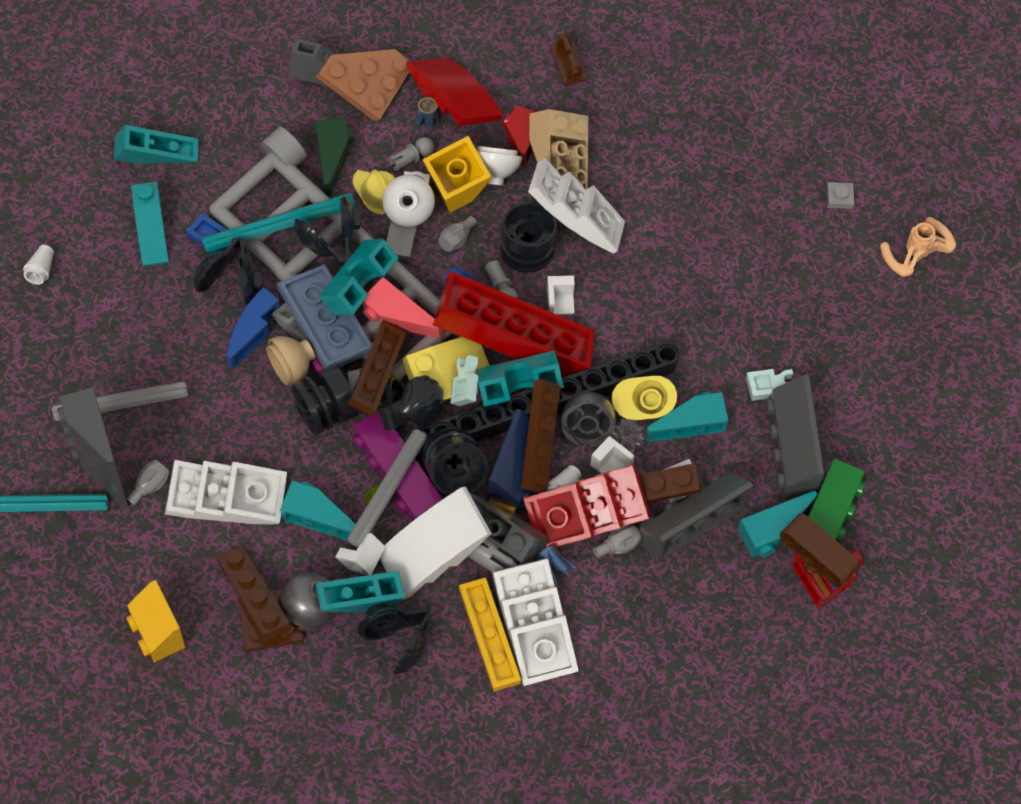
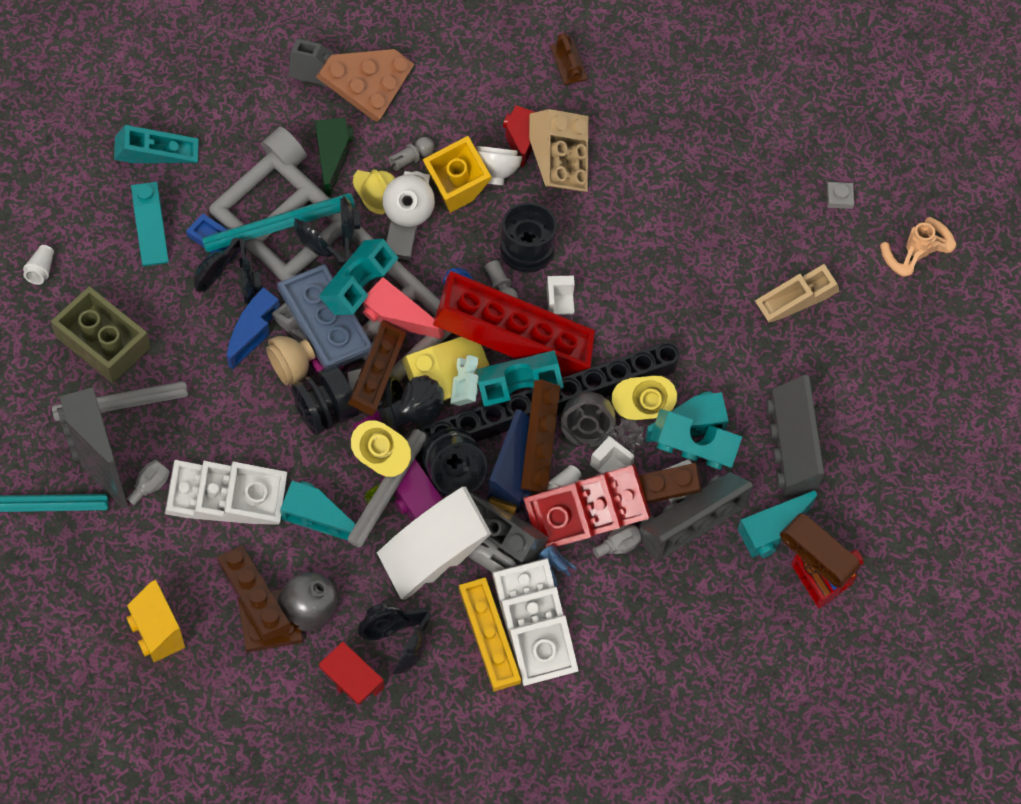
(101, 334): none -> olive brick
(351, 674): none -> red panel
(360, 593): teal slope -> none
(365, 558): white panel -> none
(381, 448): none -> light yellow piece
(427, 109): piece -> none
(454, 91): red slope -> none
(456, 234): light grey piece -> none
(577, 208): white slope -> none
(717, 446): none -> teal arch
(762, 382): light aqua plate -> none
(798, 294): none -> tan slope
(836, 498): green brick -> none

